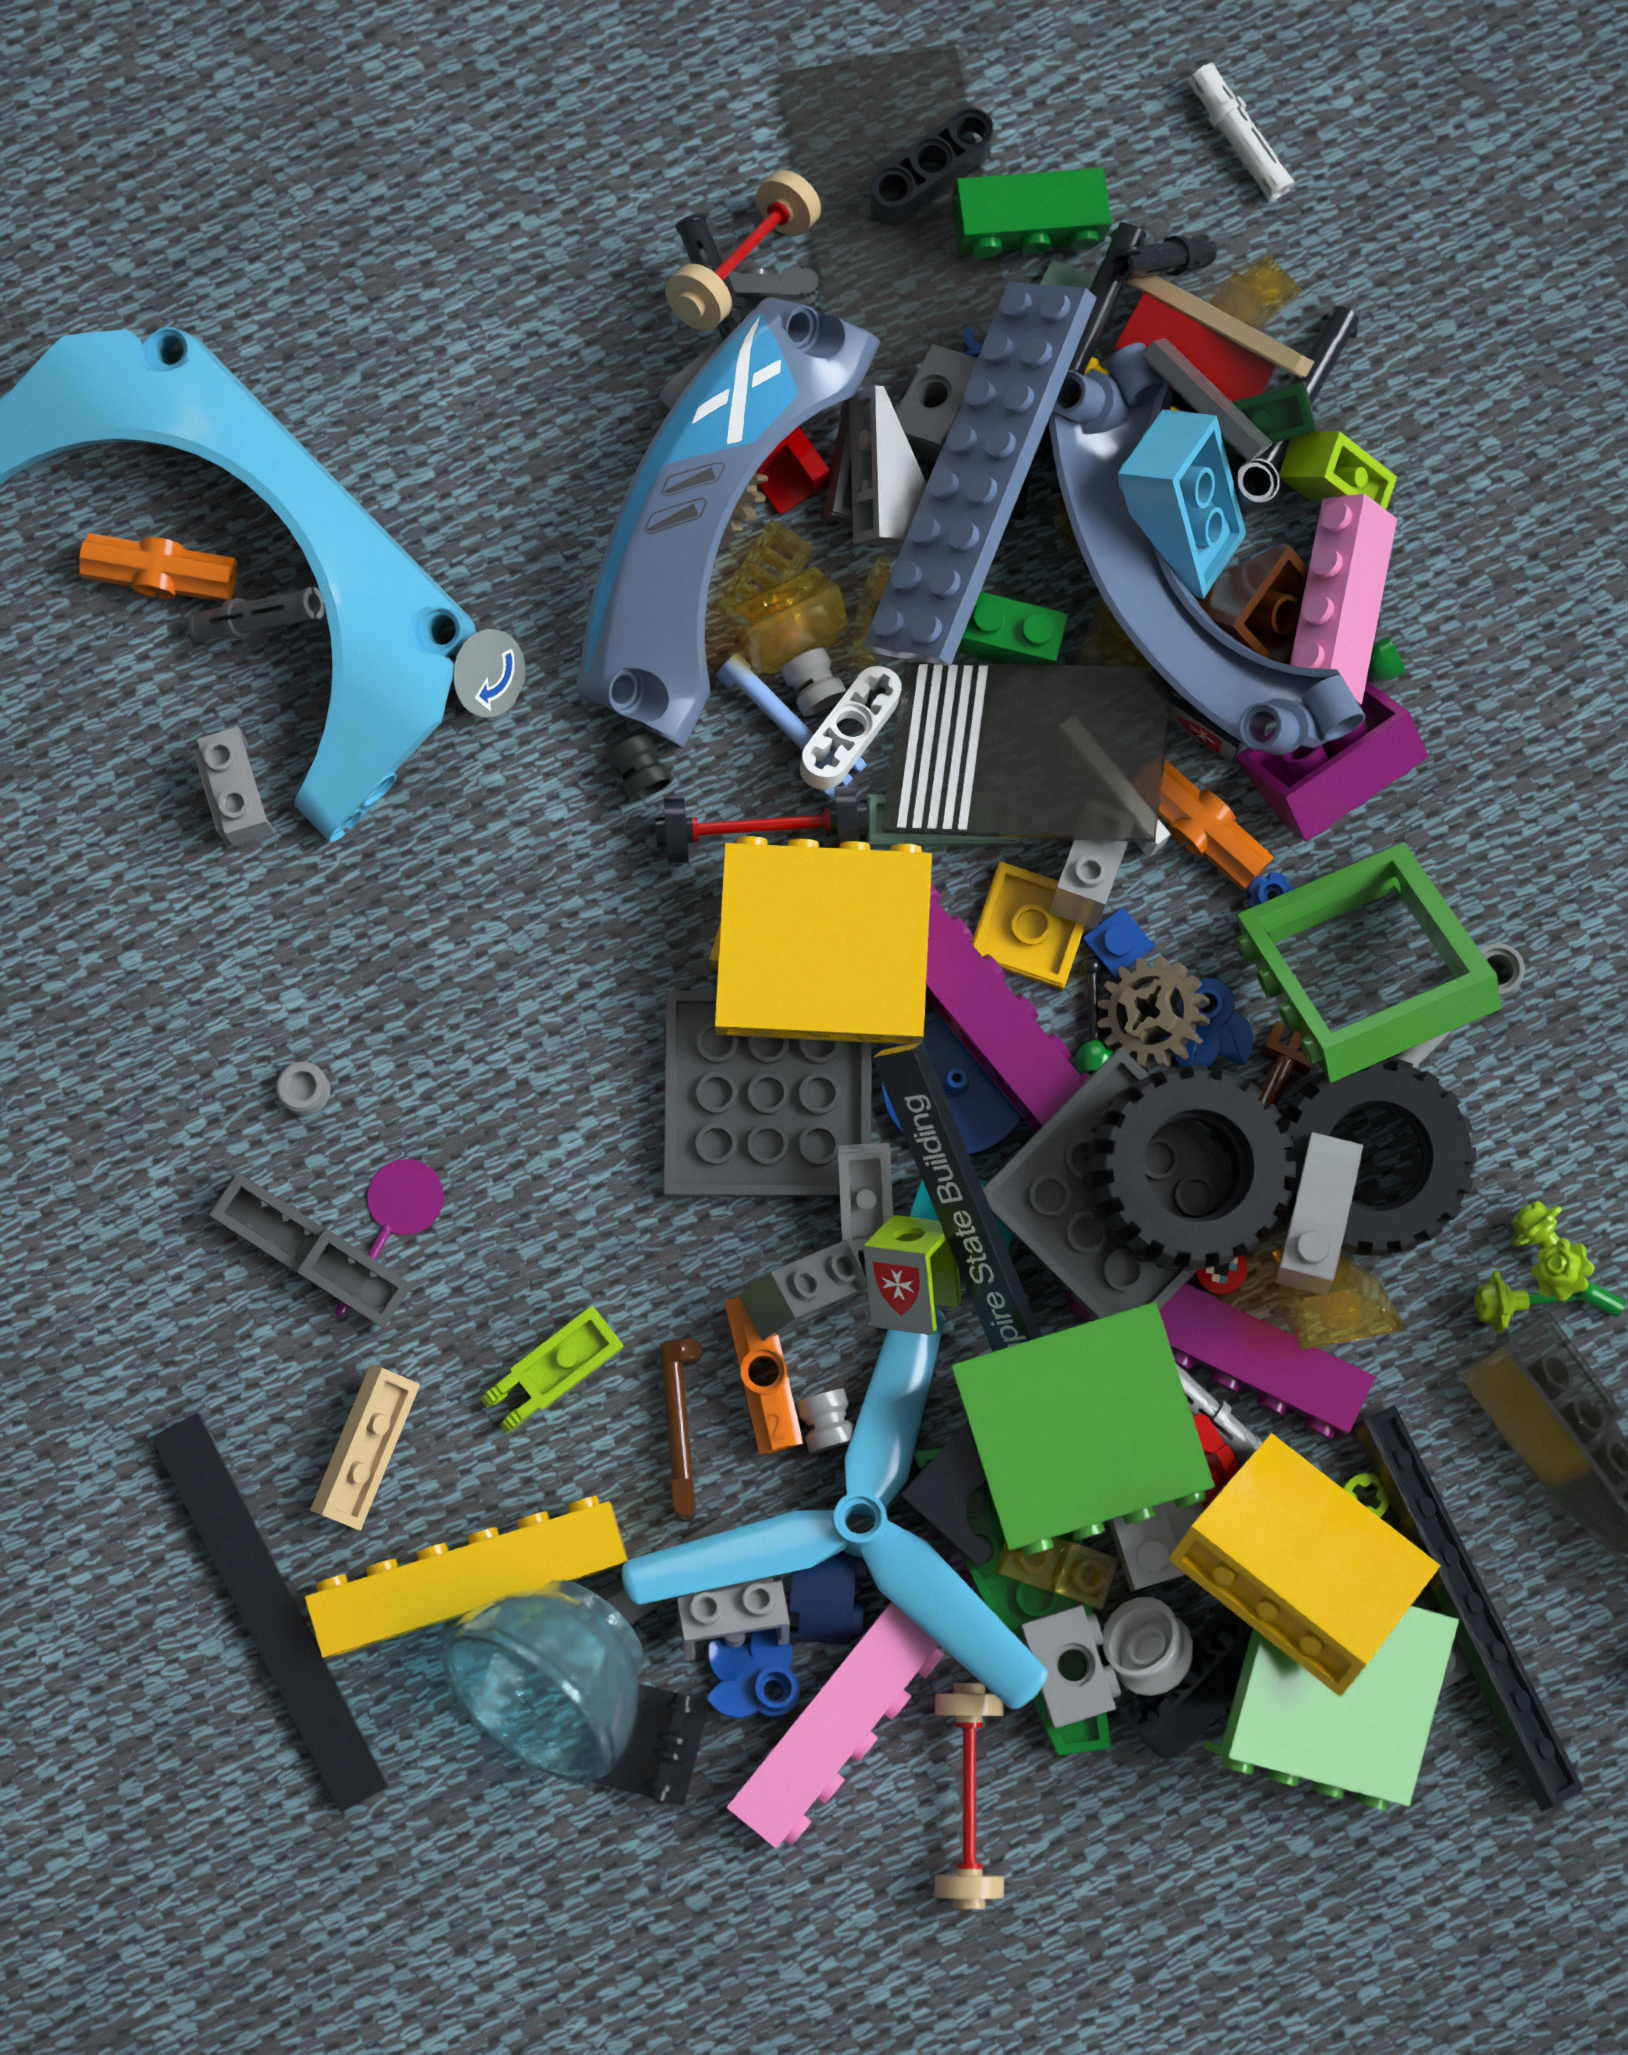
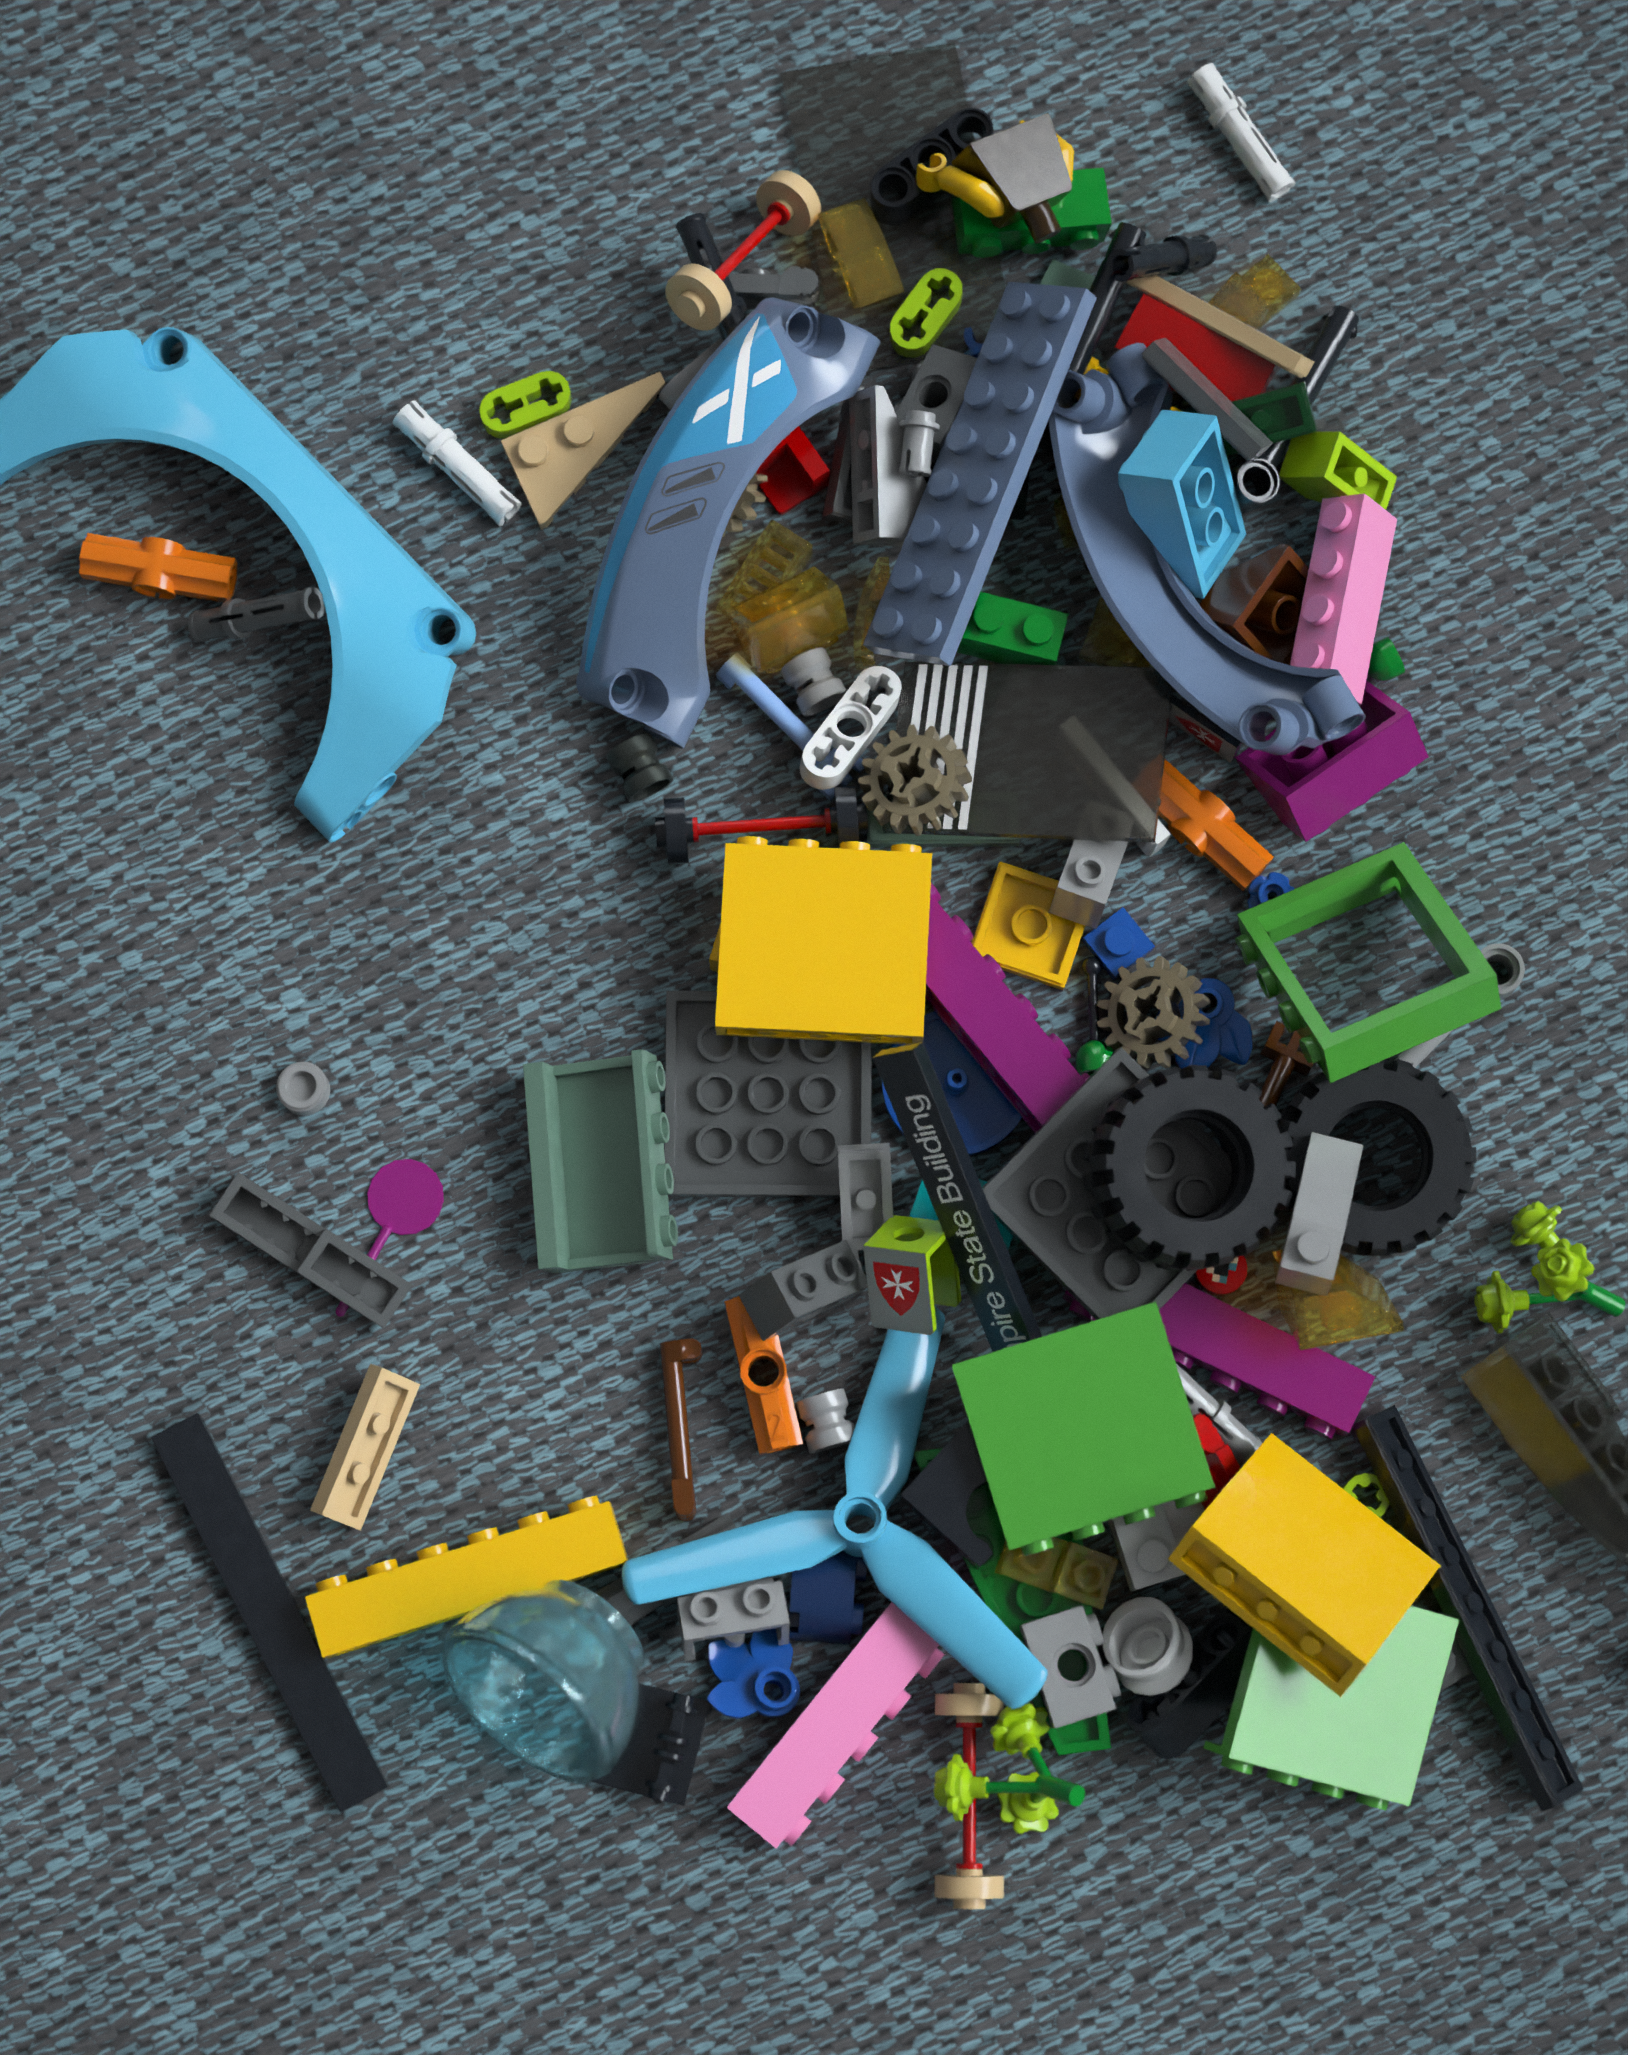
(231, 788): light grey window -> none
(441, 448): none -> white pin
(489, 673): light grey sticker -> none
(520, 394): none -> lime beam
(556, 1366): lime hinge -> none
(561, 452): none -> tan wing
(599, 1163): none -> sand green panel
(862, 252): none -> clear yellow slope
(917, 306): none -> lime beam
(917, 443): none -> light grey pin
(924, 797): none -> dark tan gear
(1009, 176): none -> torso
(1023, 1799): none -> lime plant

